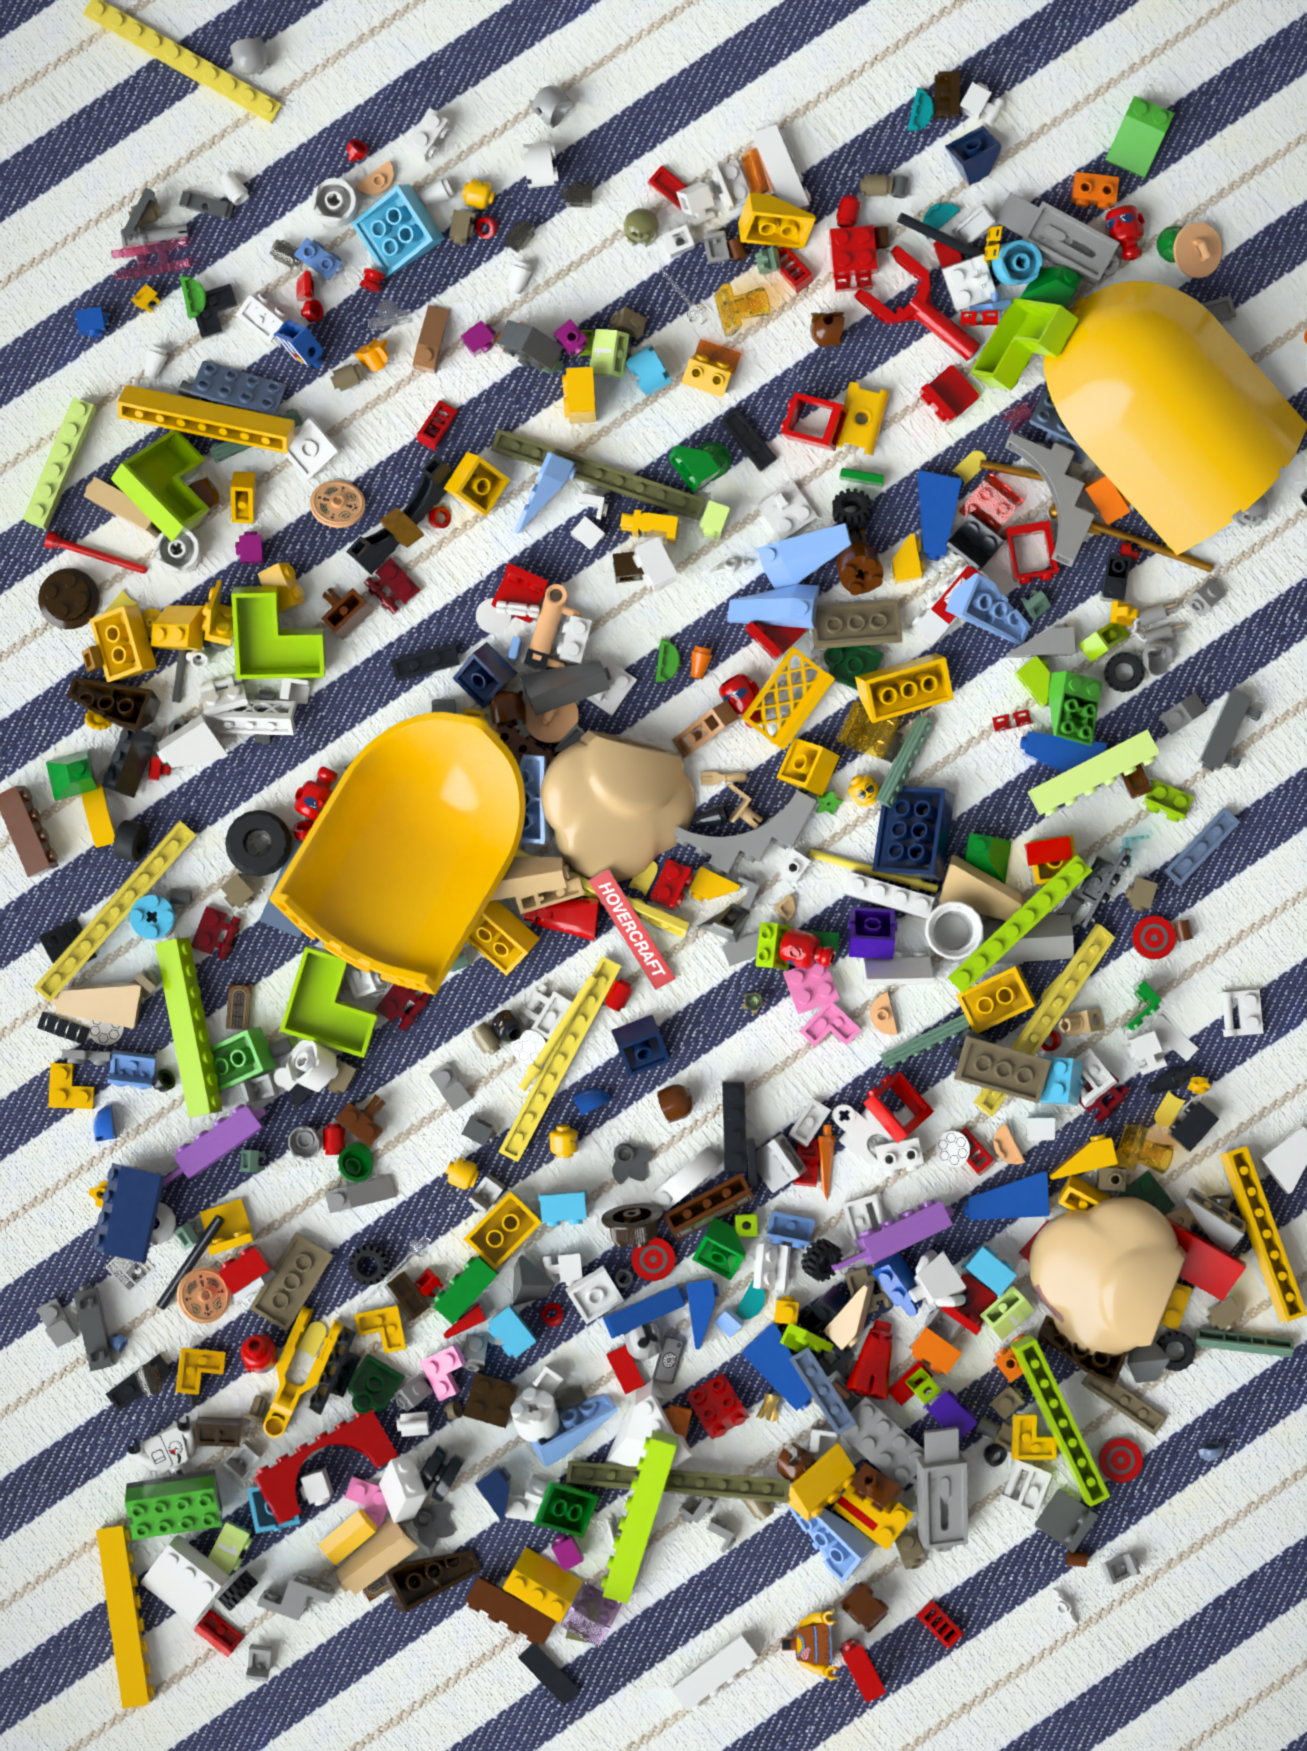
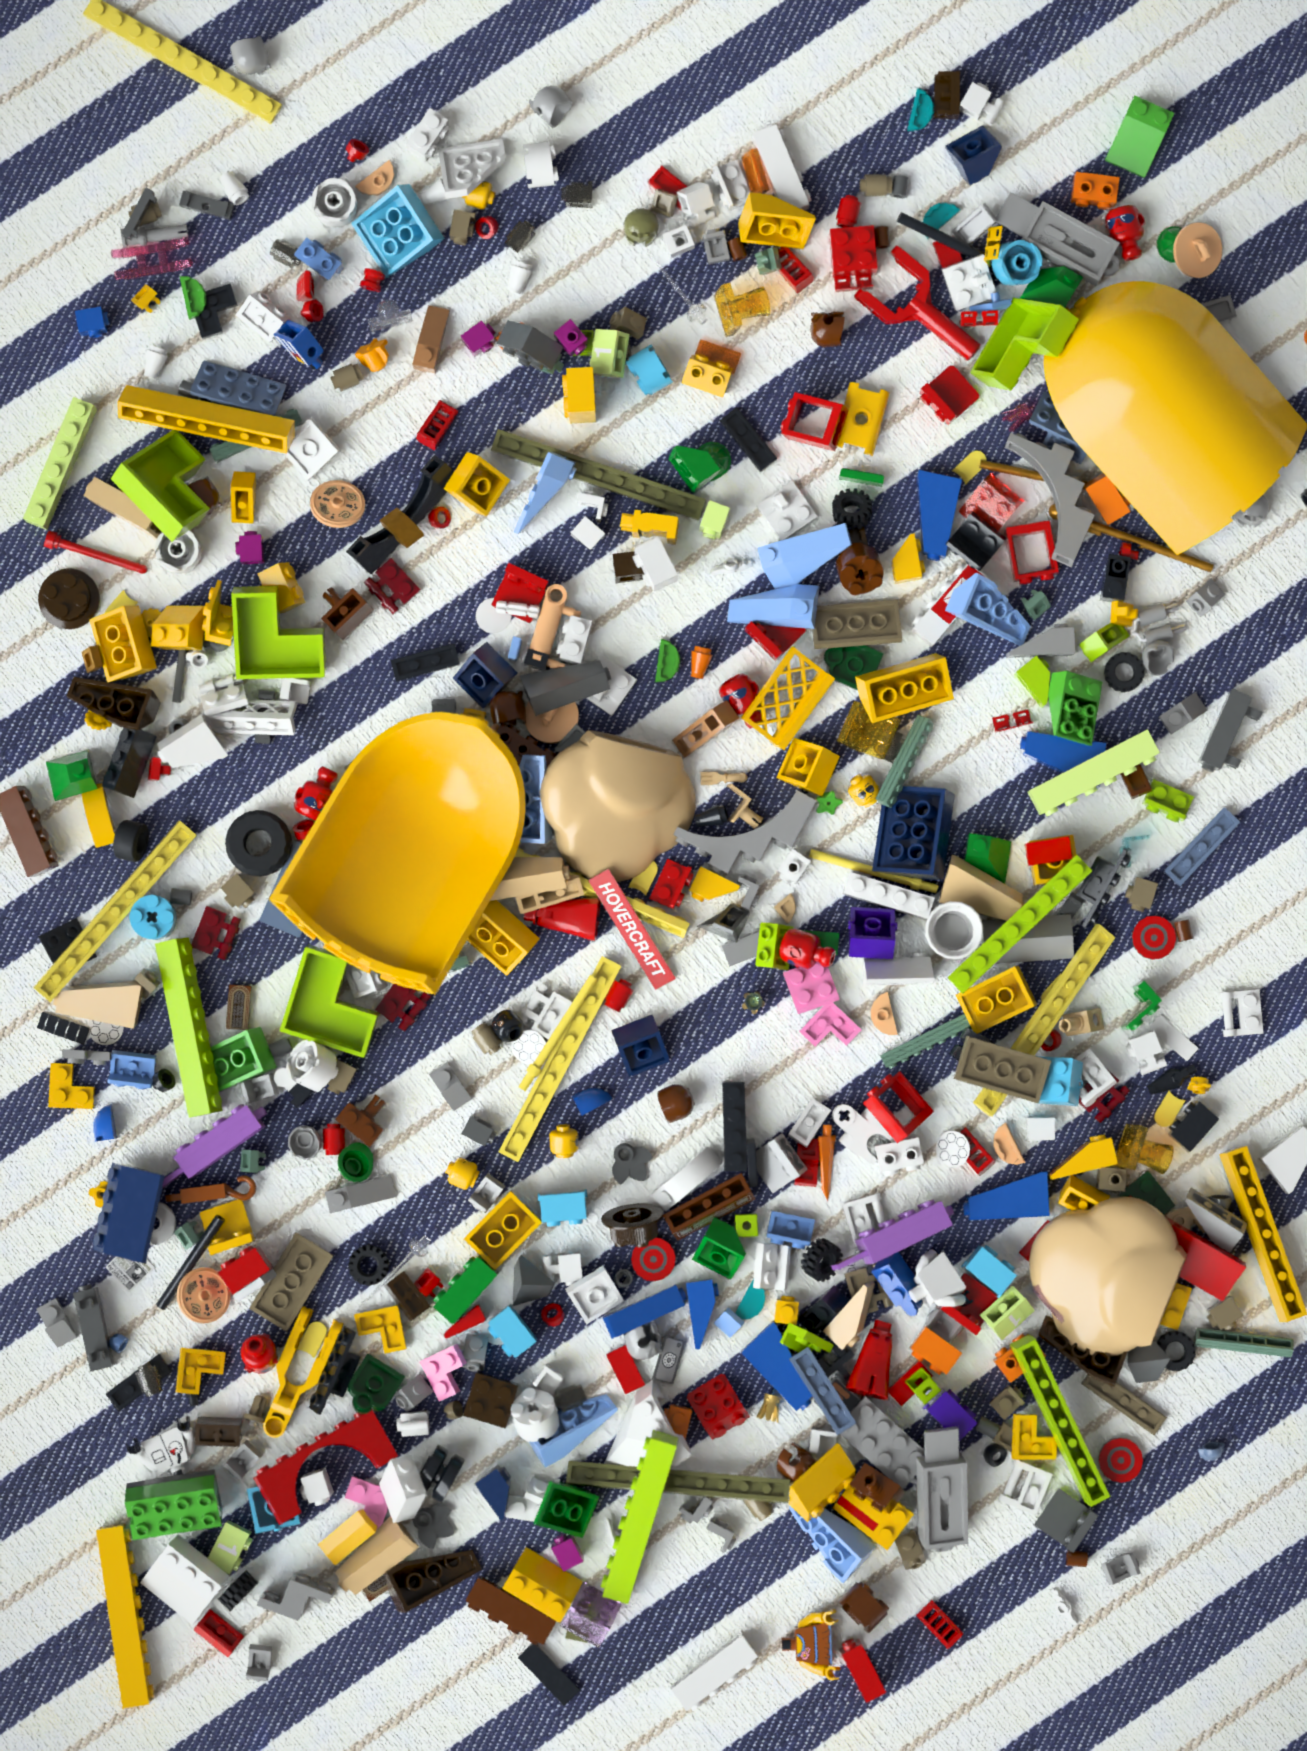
(213, 1192): none -> dark orange piece
(469, 165): none -> white plate
(664, 202): none -> dark tan tile

